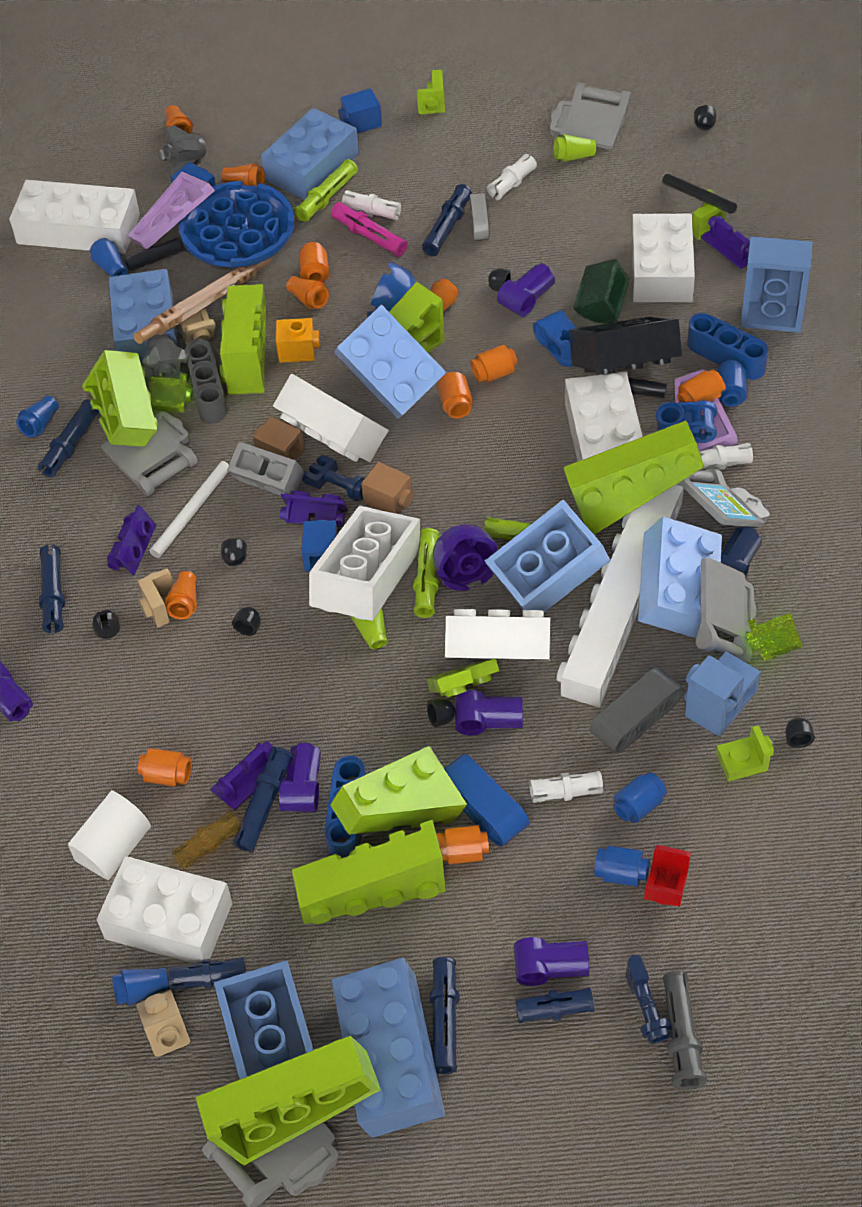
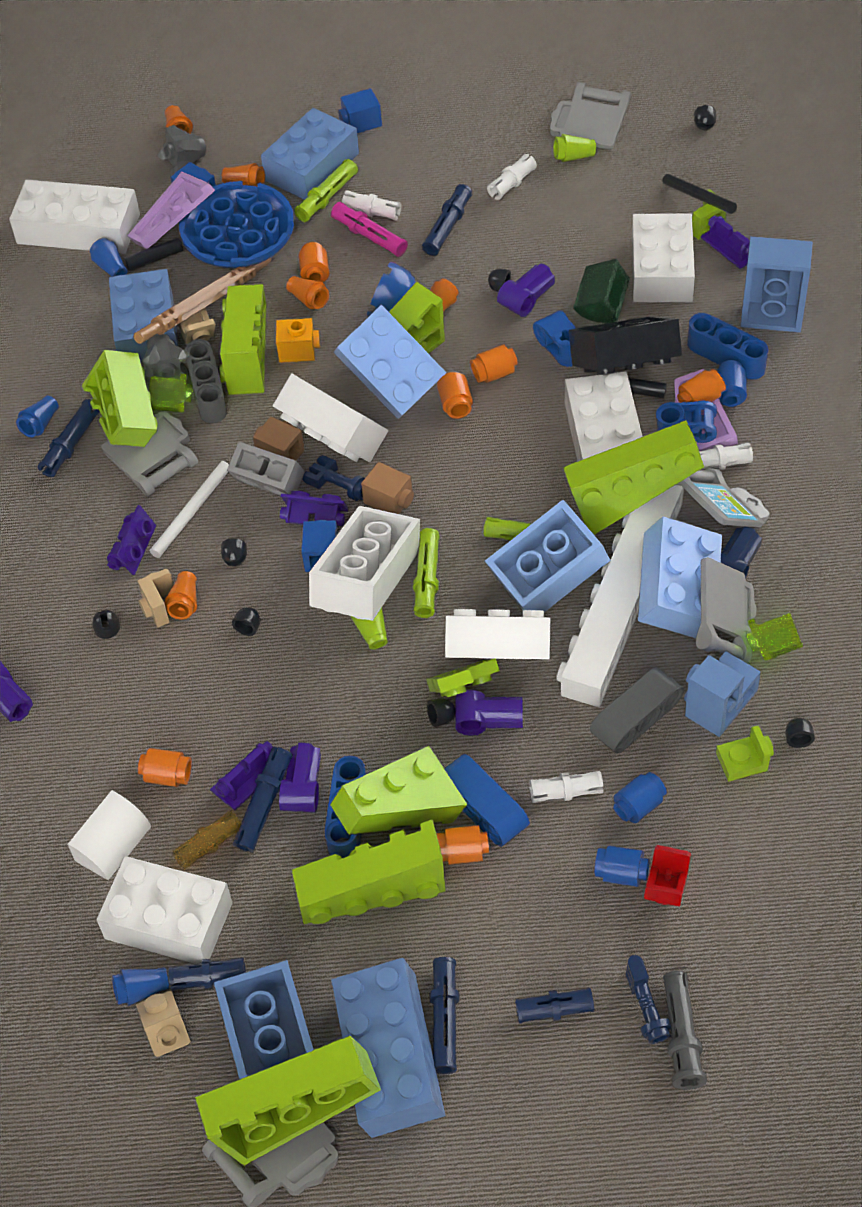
(51, 599): dark blue pin -> none
(432, 99): lime bracket -> none
(461, 556): dark purple cylinder -> none
(479, 216): light grey beam -> none
(540, 960): dark purple piece -> none

